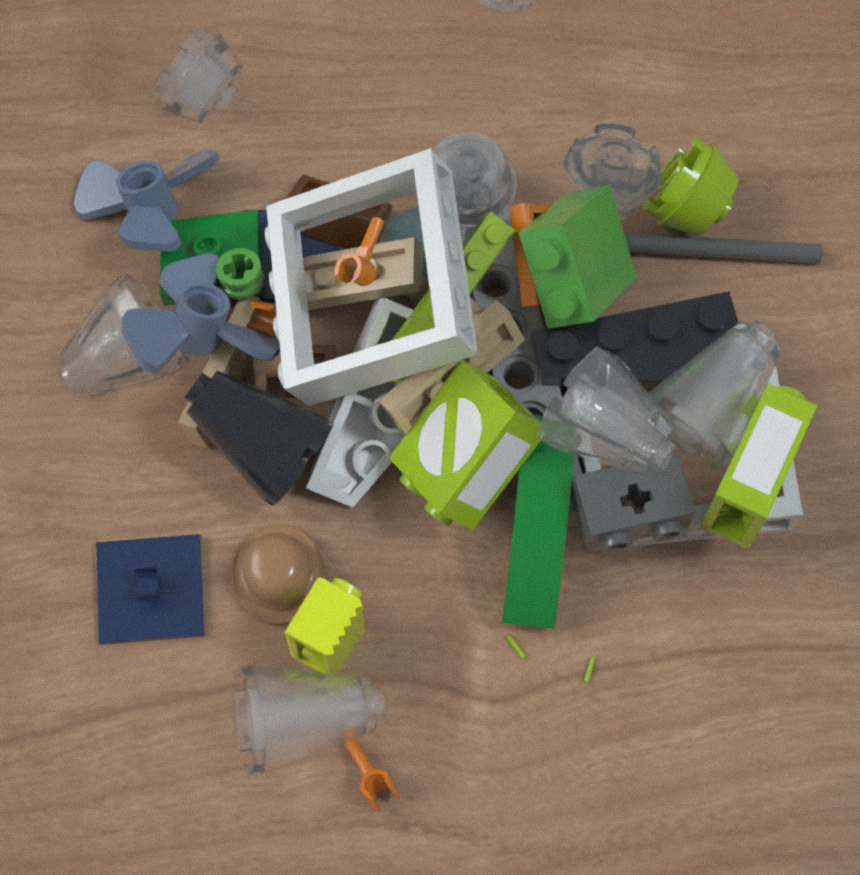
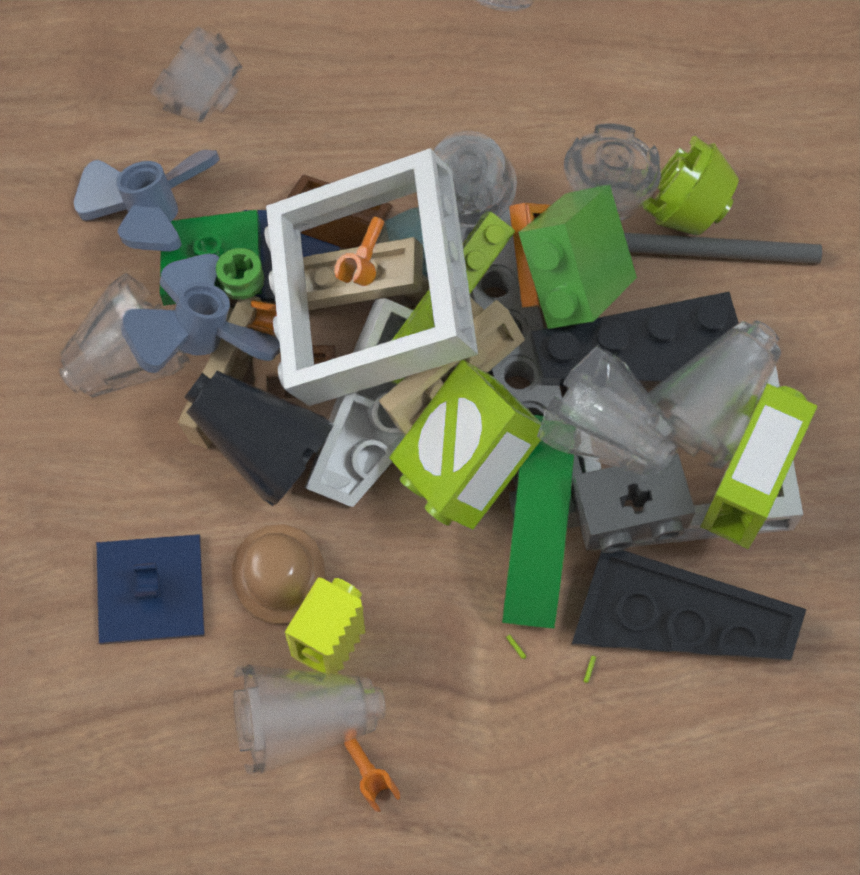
(673, 610): none -> black wing

